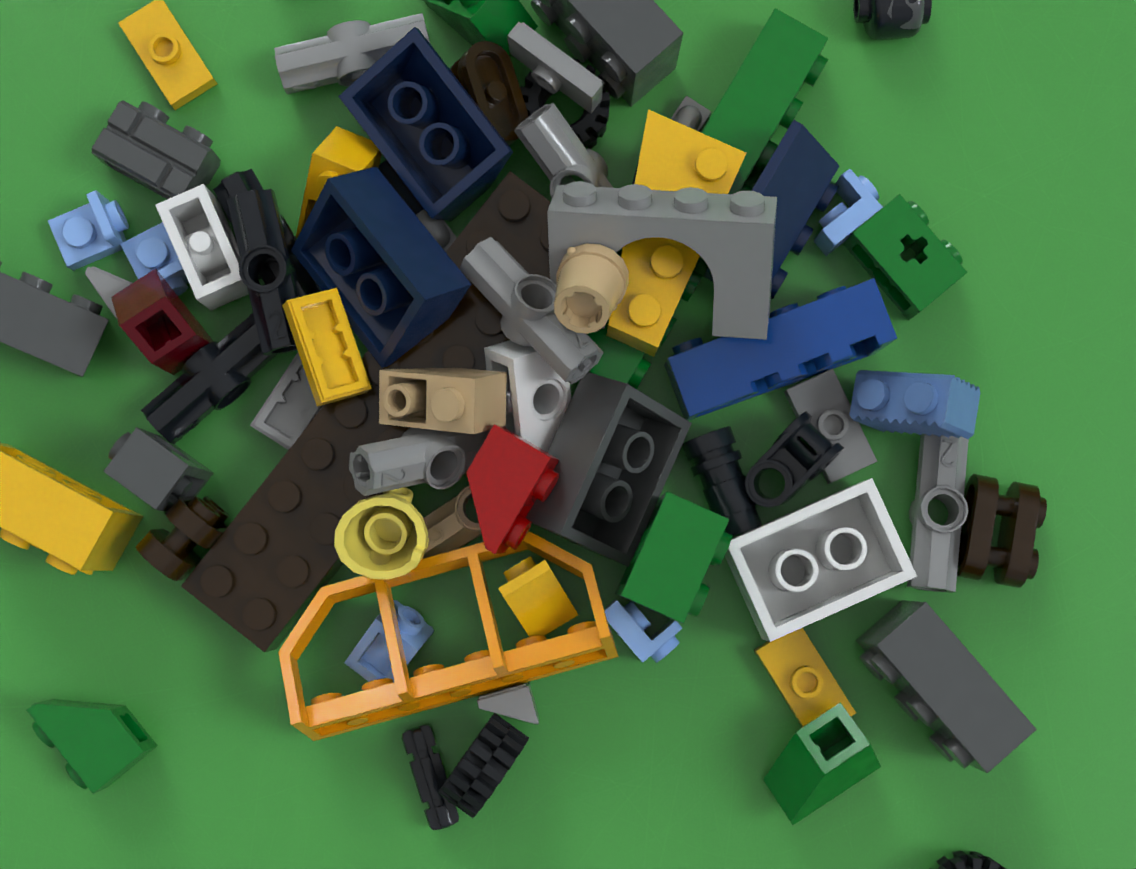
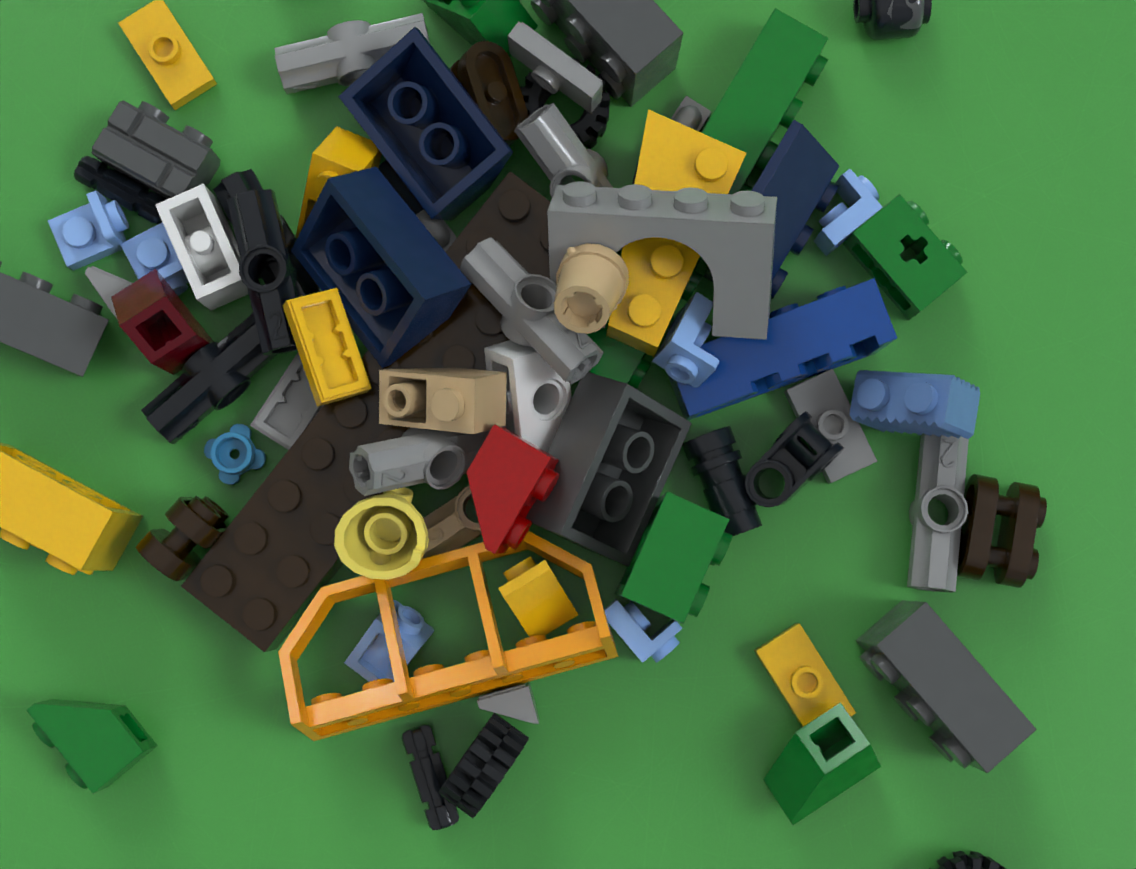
(119, 188): none -> black axle
(155, 469): dark grey brick -> none
(220, 449): none -> dark azure plate
(681, 349): none -> light blue bracket
(818, 560): white brick -> none

